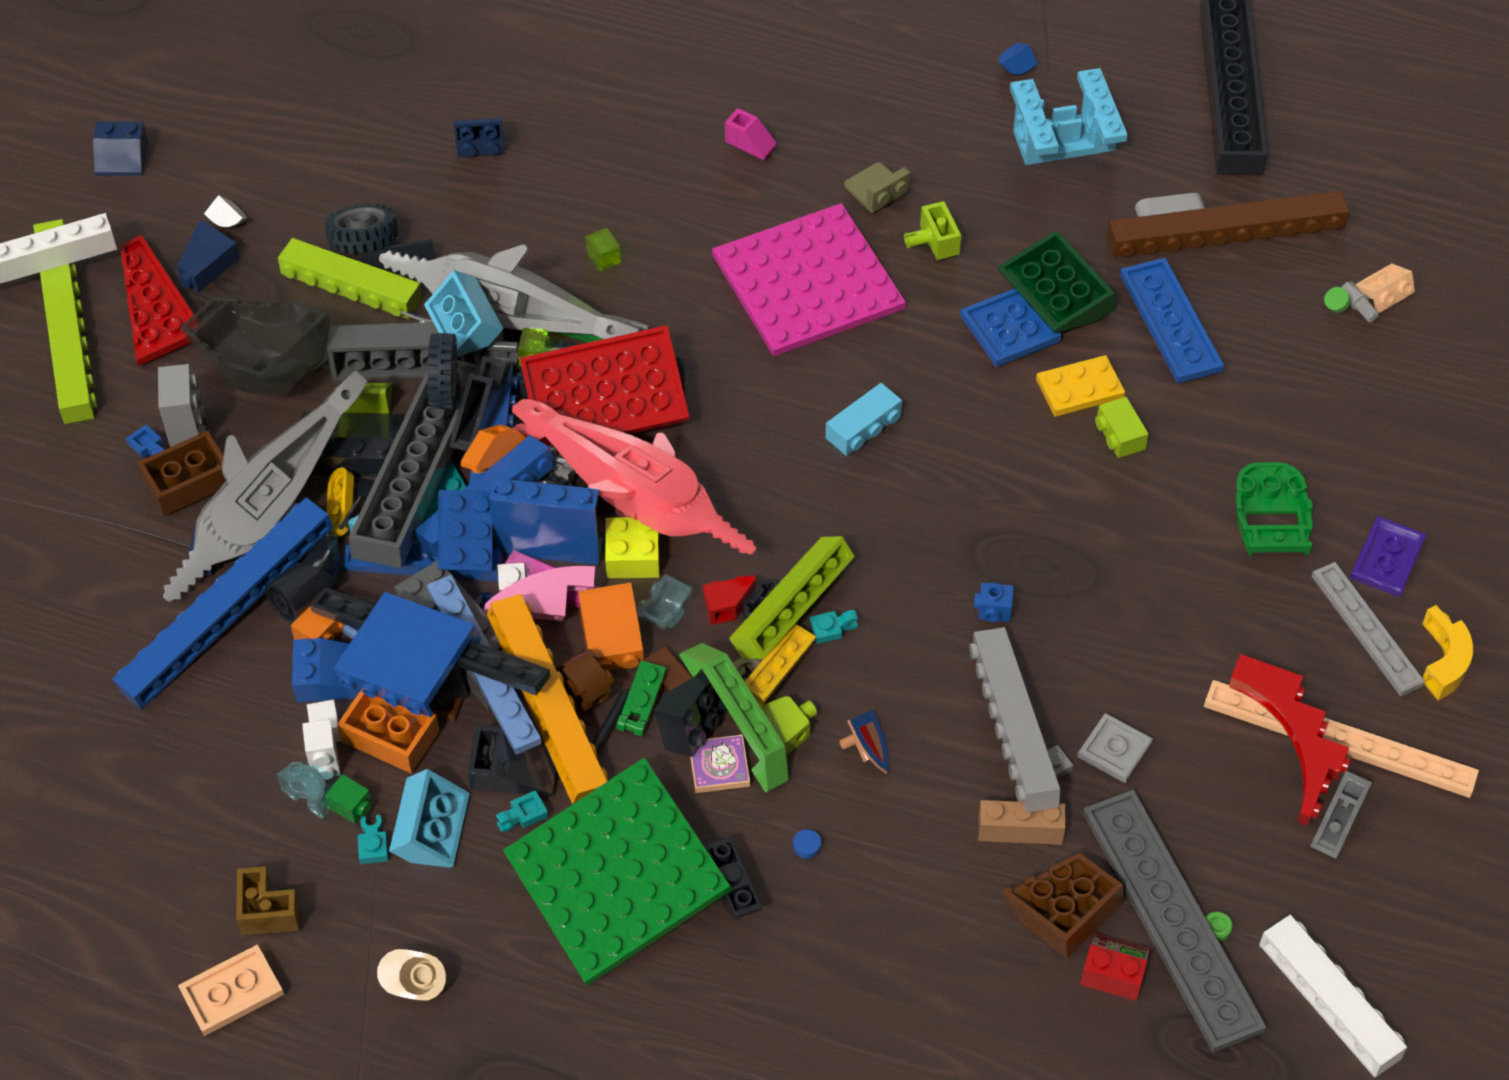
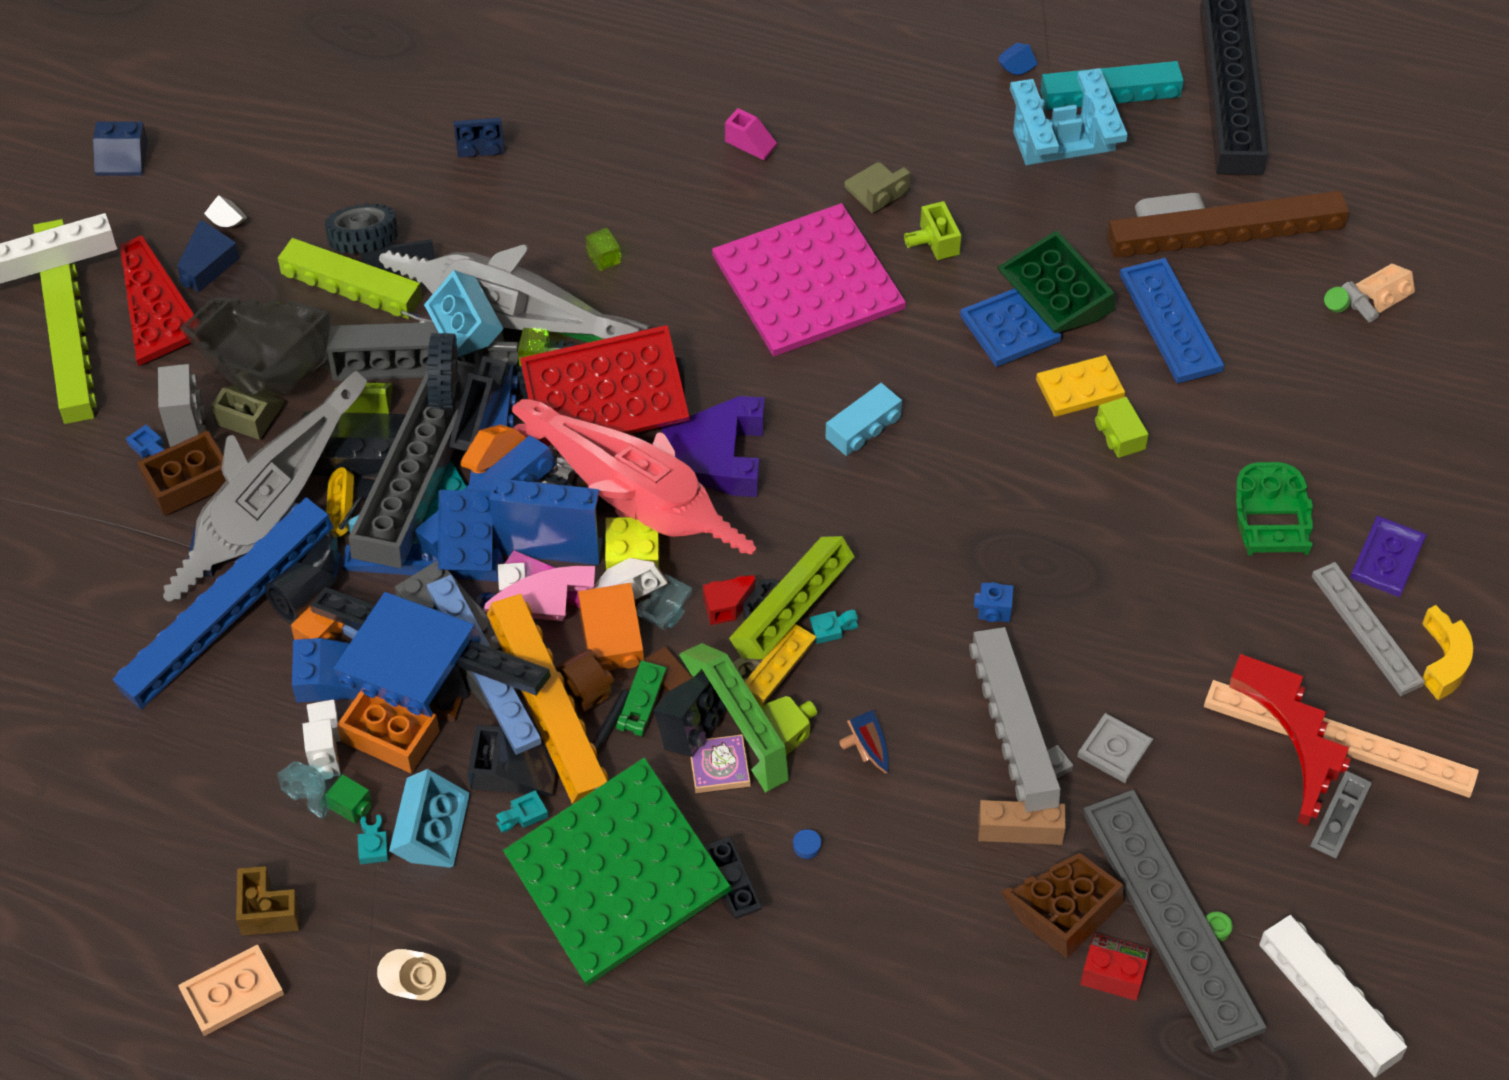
(245, 411): none -> olive slope
(641, 574): none -> white slope
(709, 445): none -> dark purple wedge
(1124, 83): none -> teal brick

